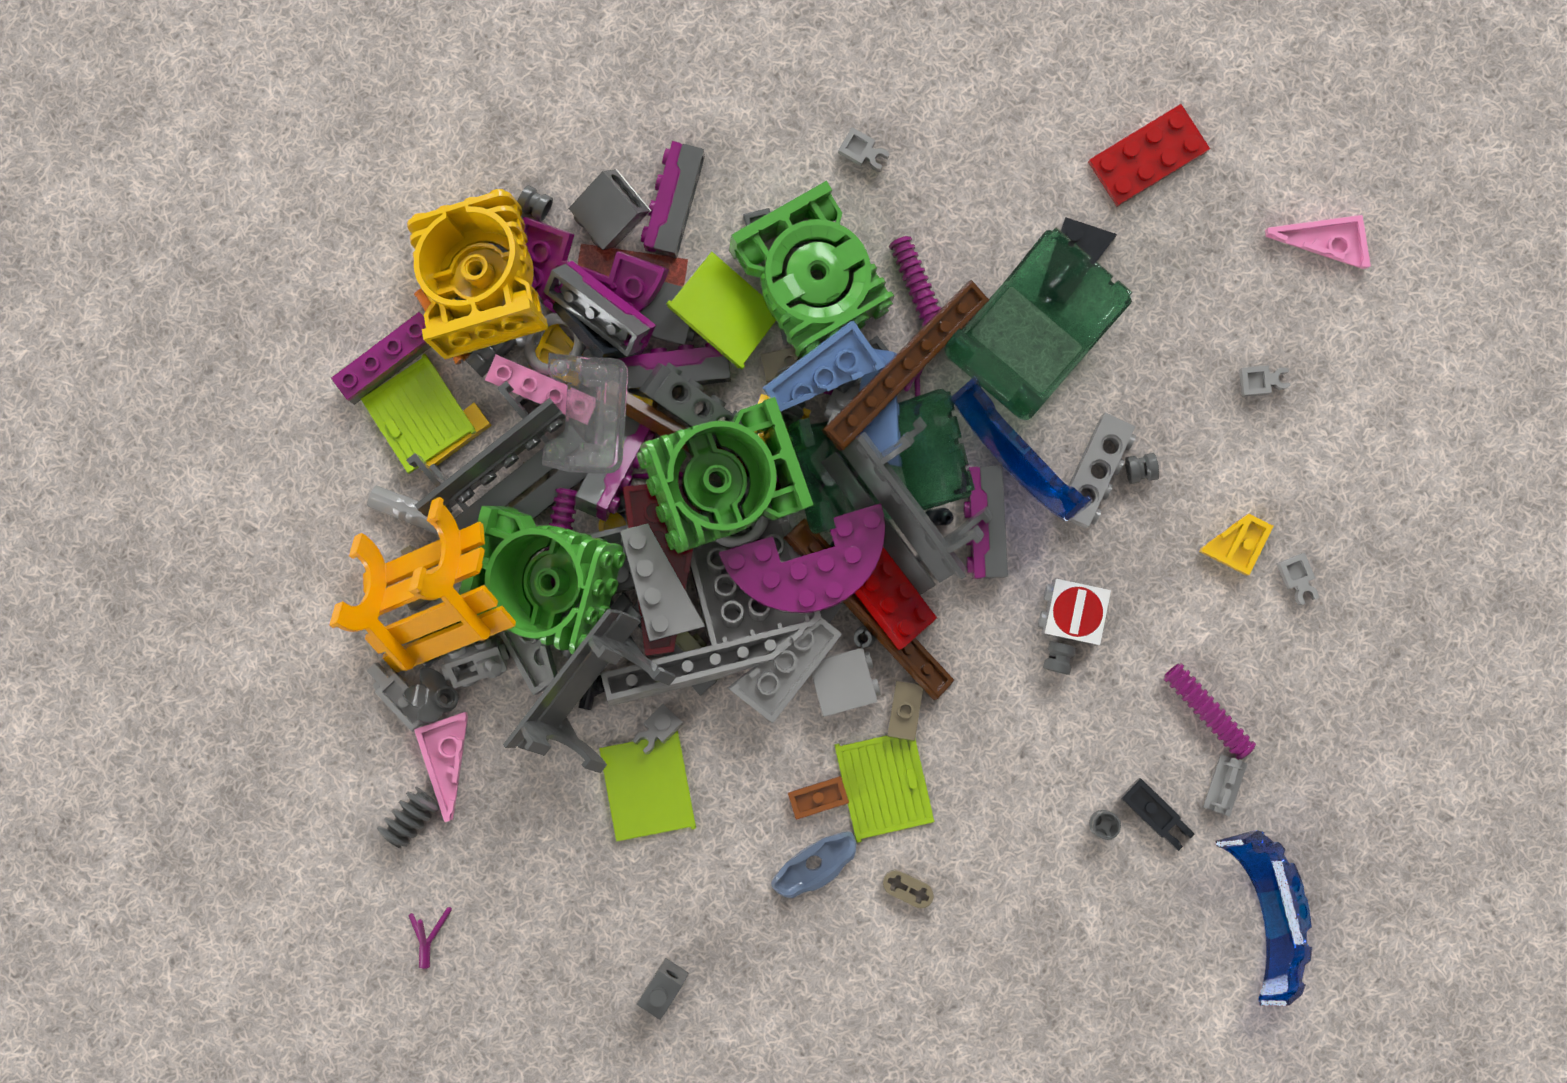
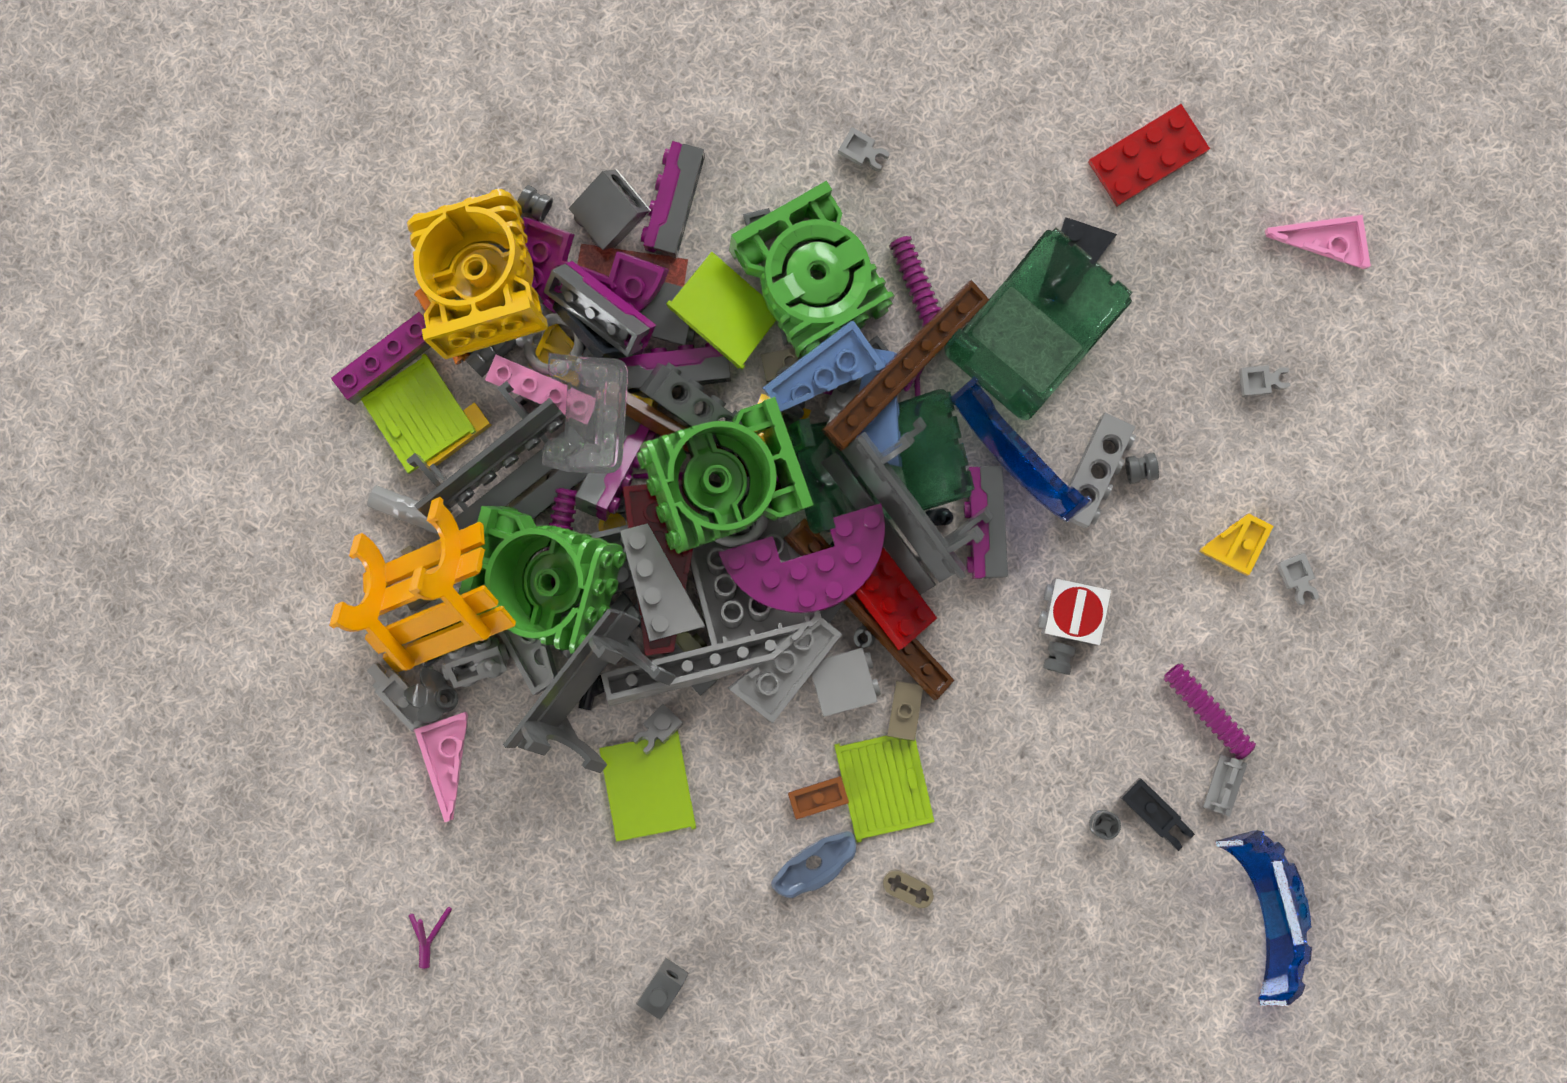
(409, 818): dark grey piece -> none

